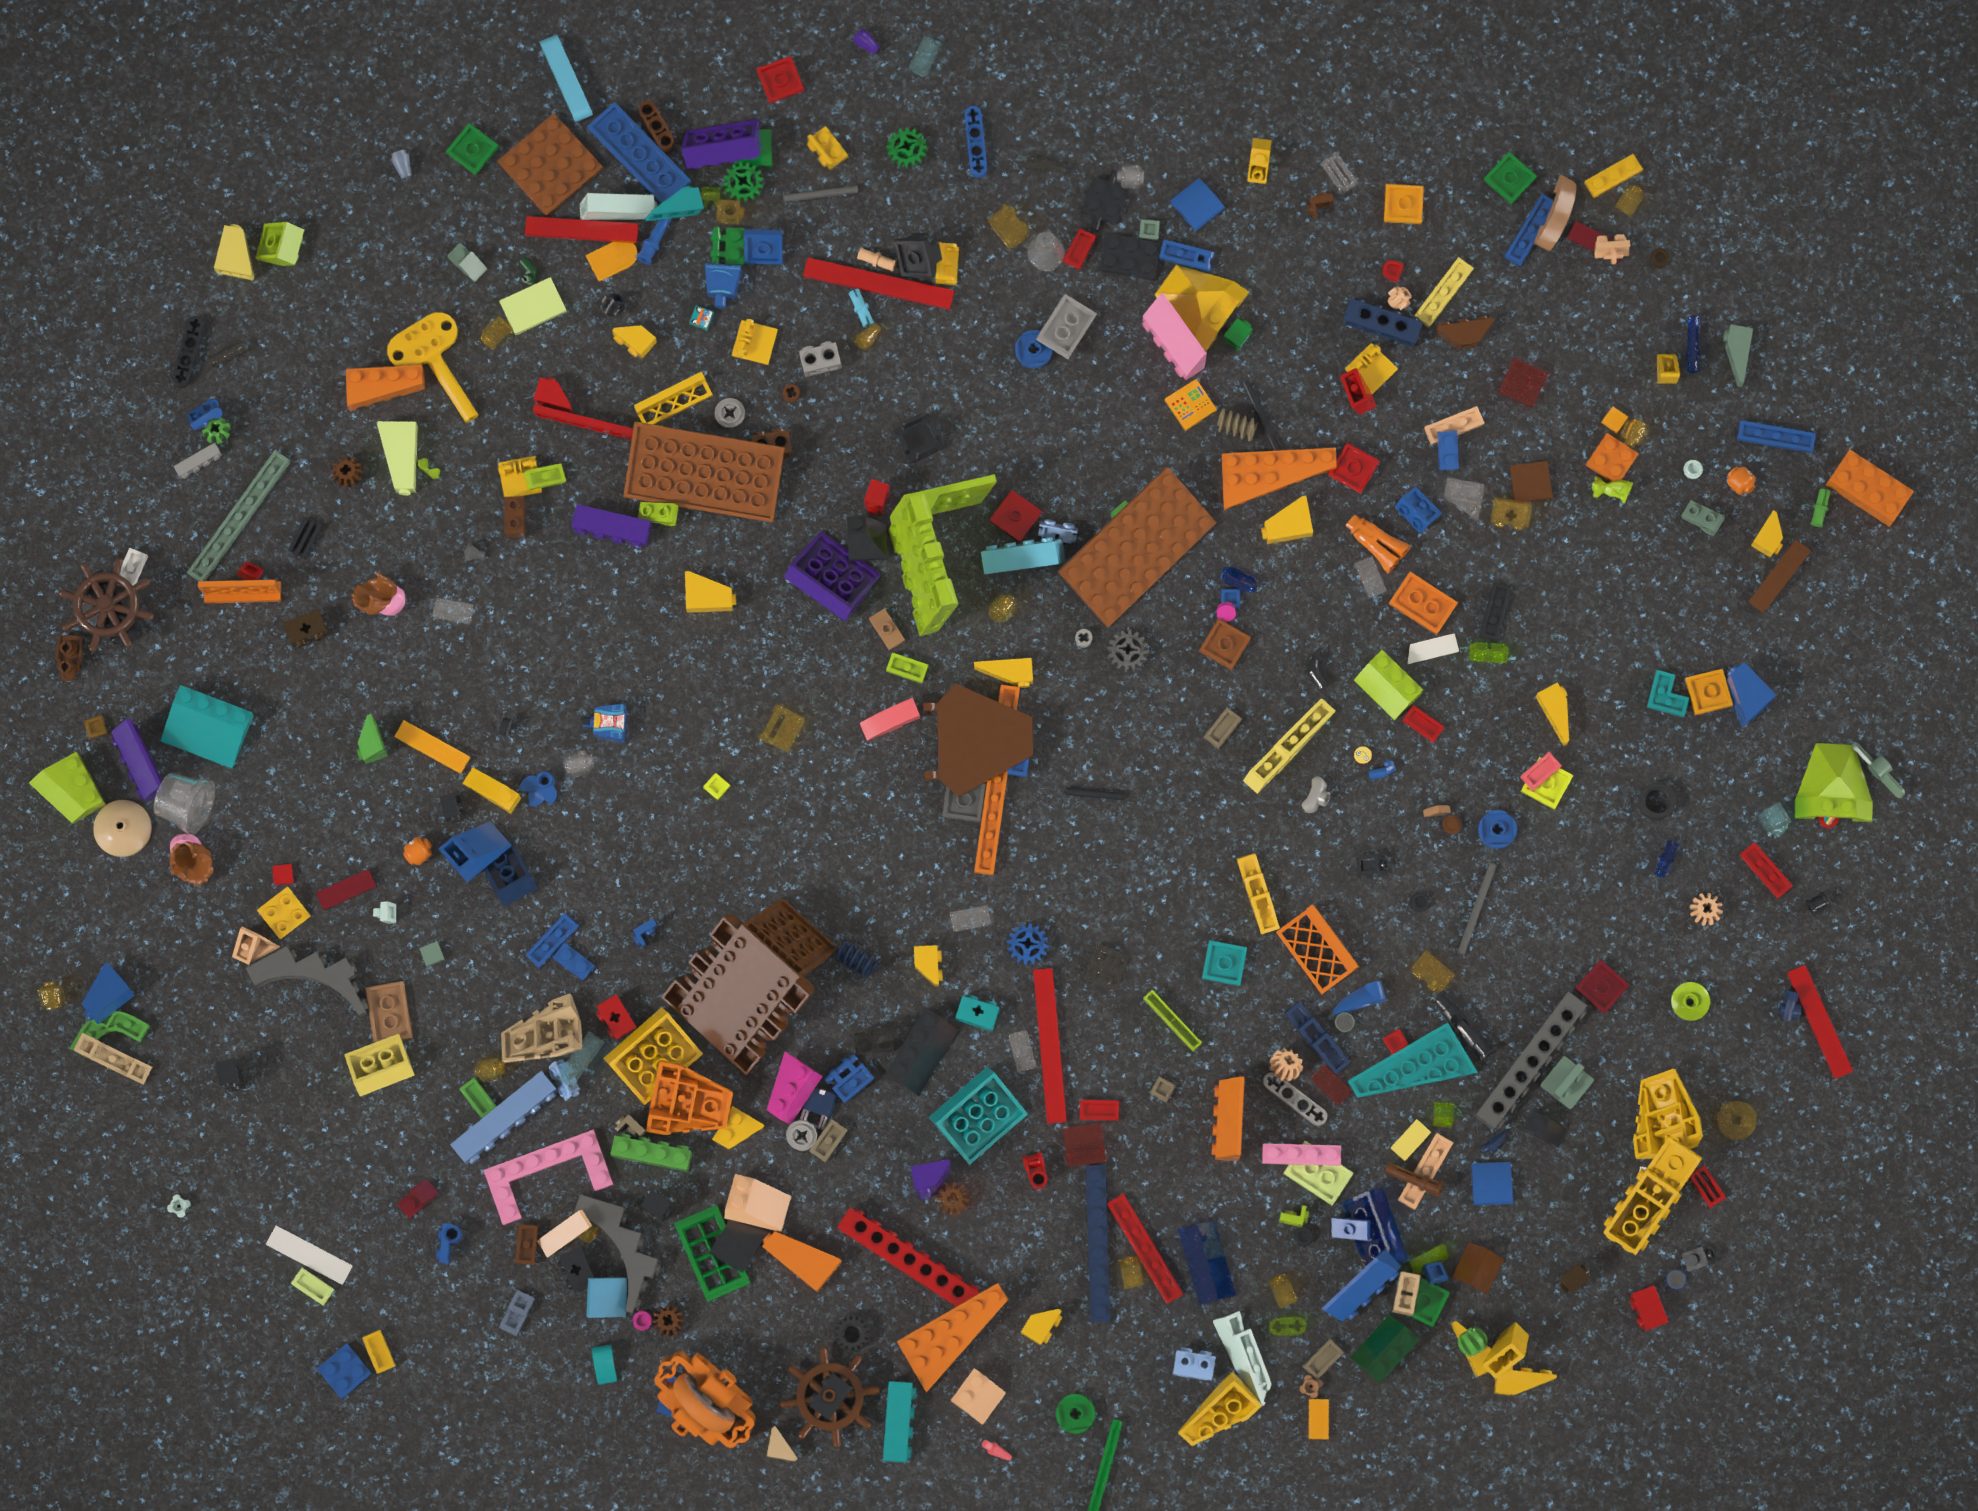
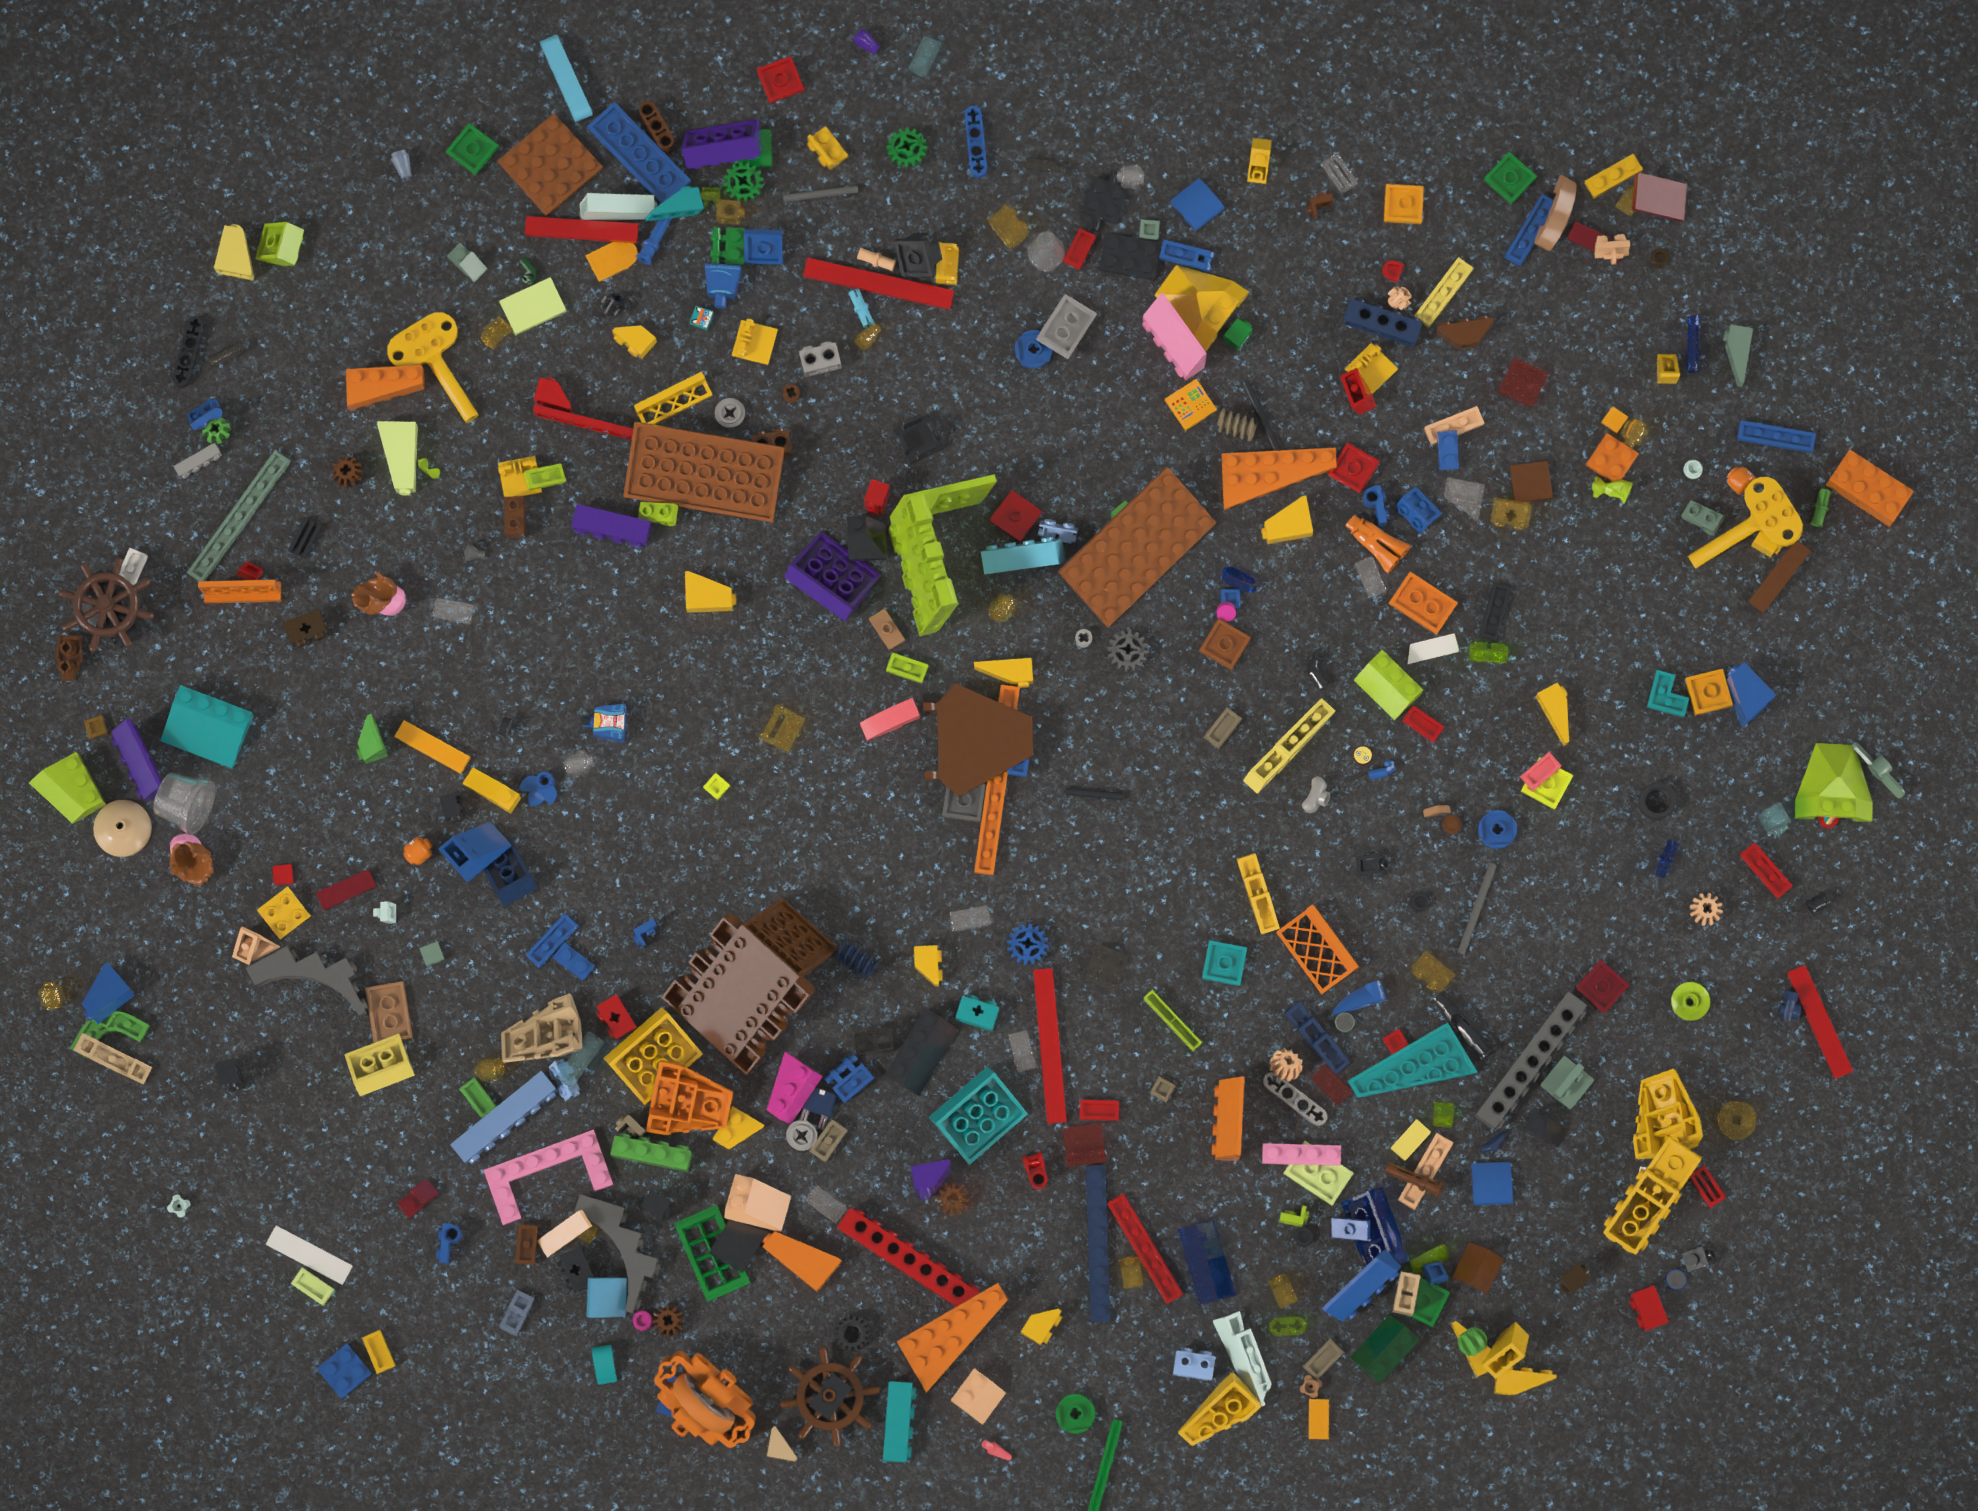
(826, 1204): none -> clear tile
(1381, 513): none -> blue plate
(1659, 197): none -> tile
(1770, 513): none -> yellow piece

